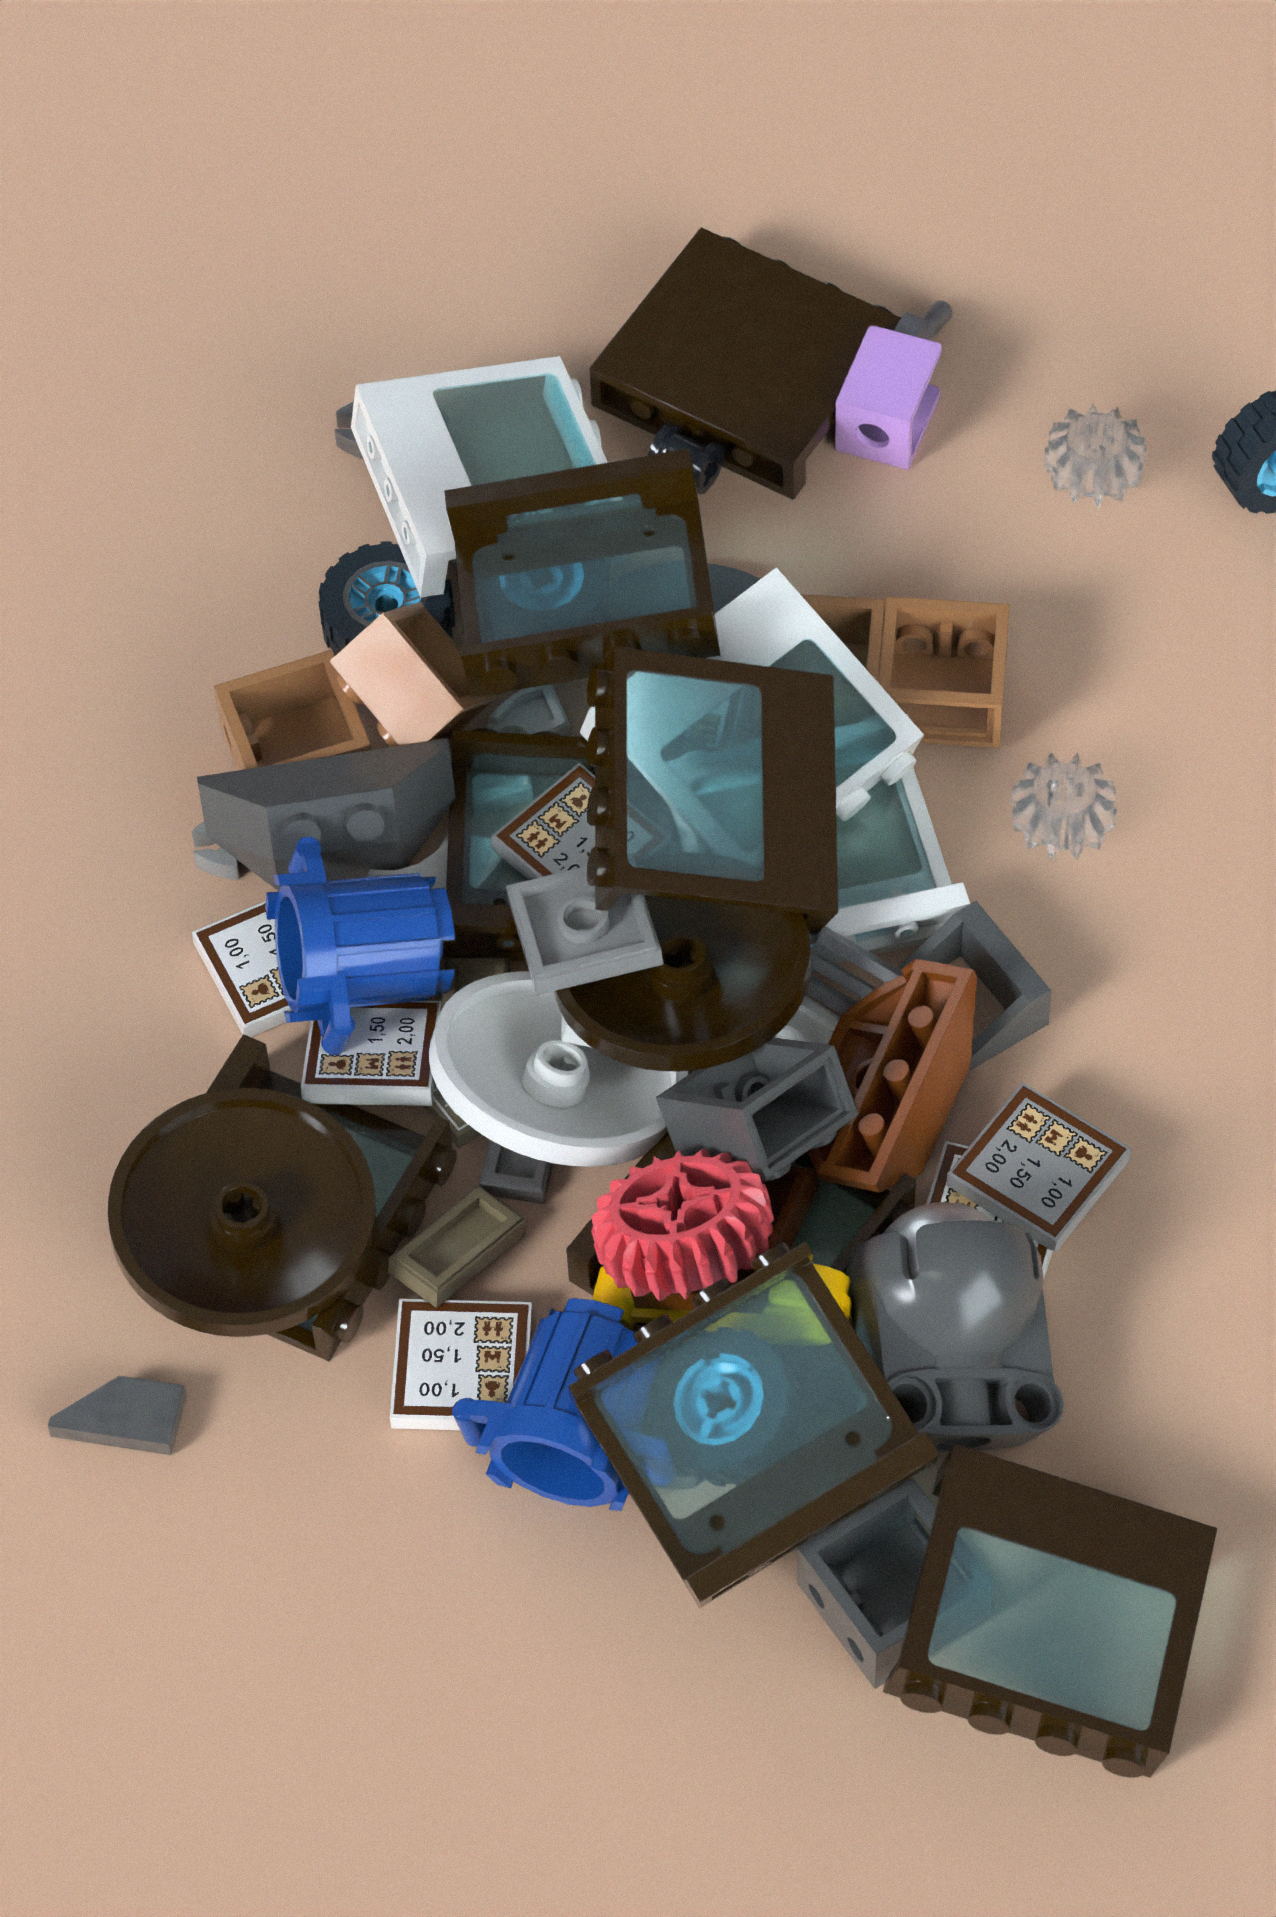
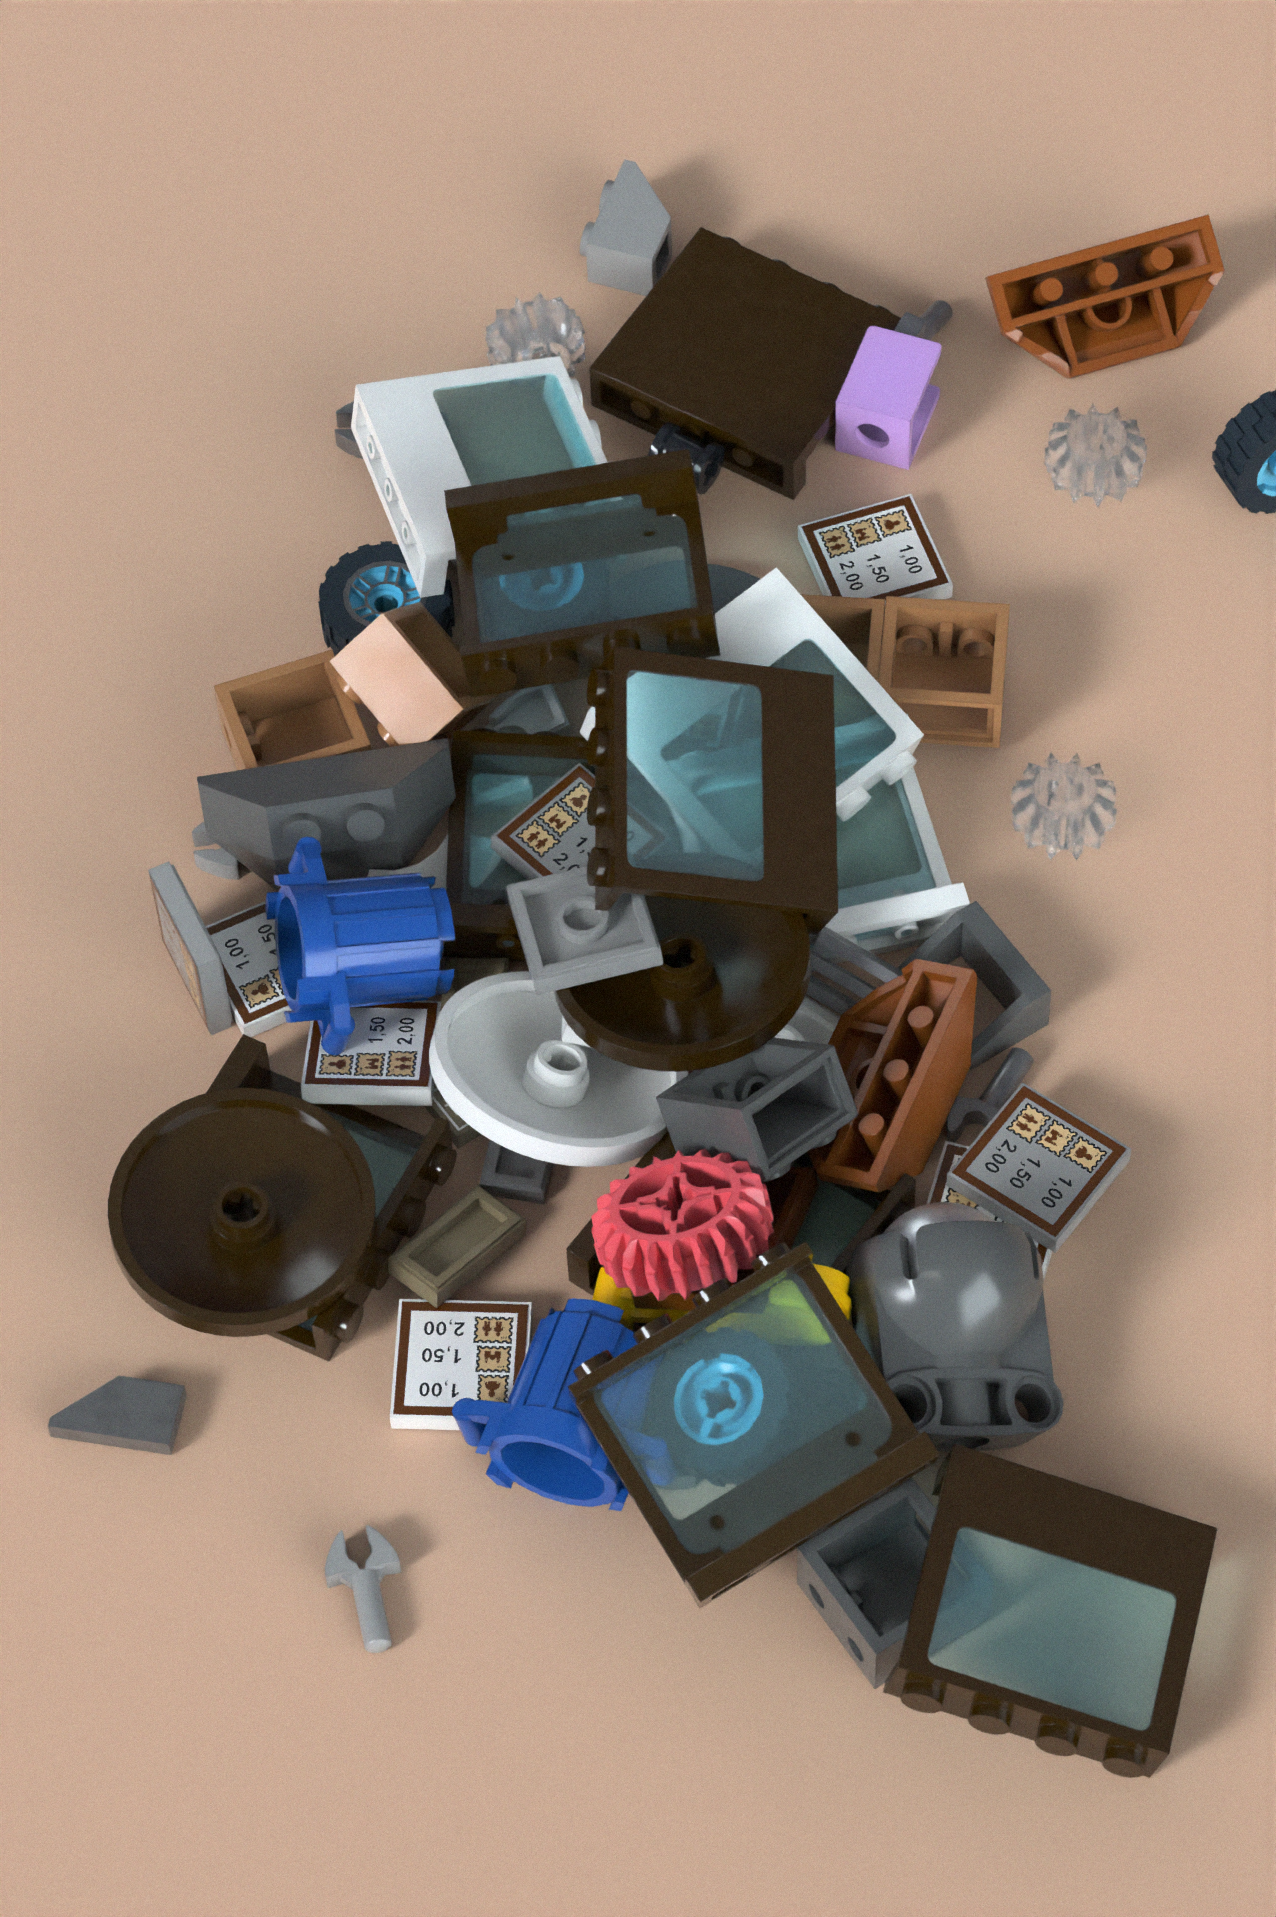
(191, 947): none -> light grey tile
(365, 1585): none -> light grey bar
(536, 332): none -> clear gear
(631, 236): none -> light grey slope
(876, 553): none -> tile
(1000, 1089): none -> flat silver bar
(1110, 298): none -> dark orange wedge

